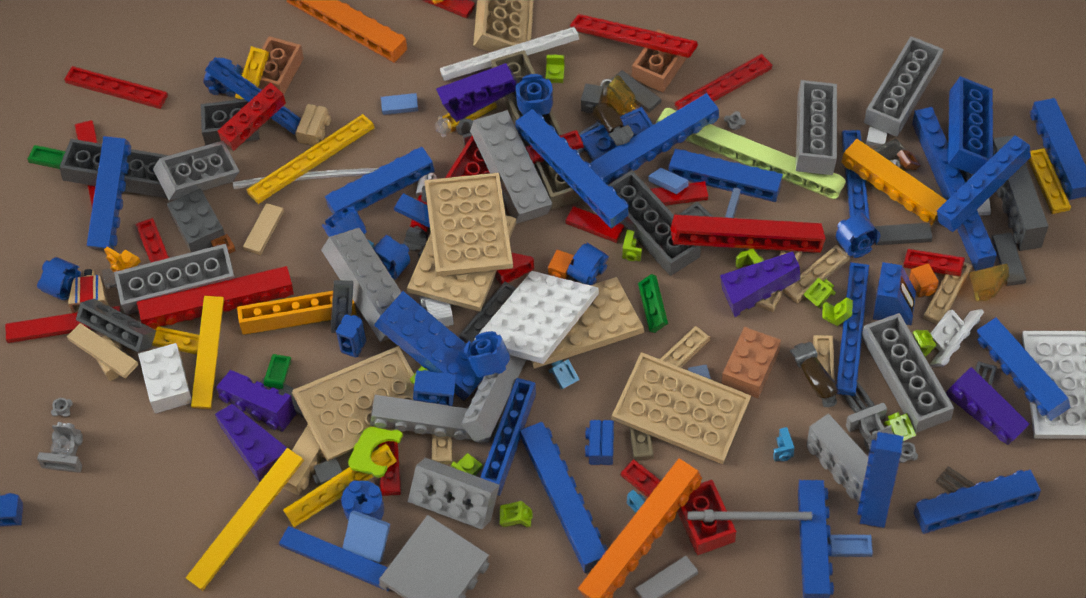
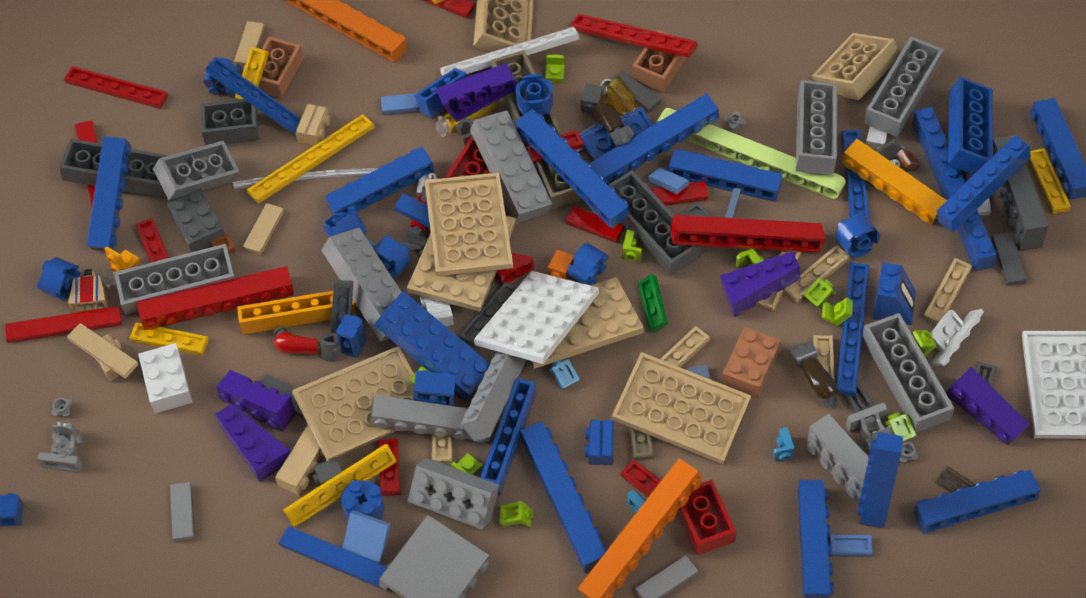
(46, 156): green tile -> none
(116, 325): dark grey brick -> none
(182, 512): none -> light grey tile
(207, 352): yellow tile -> none
(244, 519): yellow tile -> none
(251, 37): none -> tan tile
(252, 116): red brick -> none
(277, 371): green tile -> none
(294, 344): none -> piece
(369, 439): lime piece -> none
(428, 98): none -> blue brick
(487, 354): blue brick -> none
(708, 515): light grey bar -> none
(729, 81): red tile -> none
(858, 64): none -> tan slope
(904, 233): dark grey tile -> none
(924, 280): orange brick -> none
(938, 262): red tile -> none
(988, 281): clear yellow slope -> none
(1023, 369): blue brick -> none

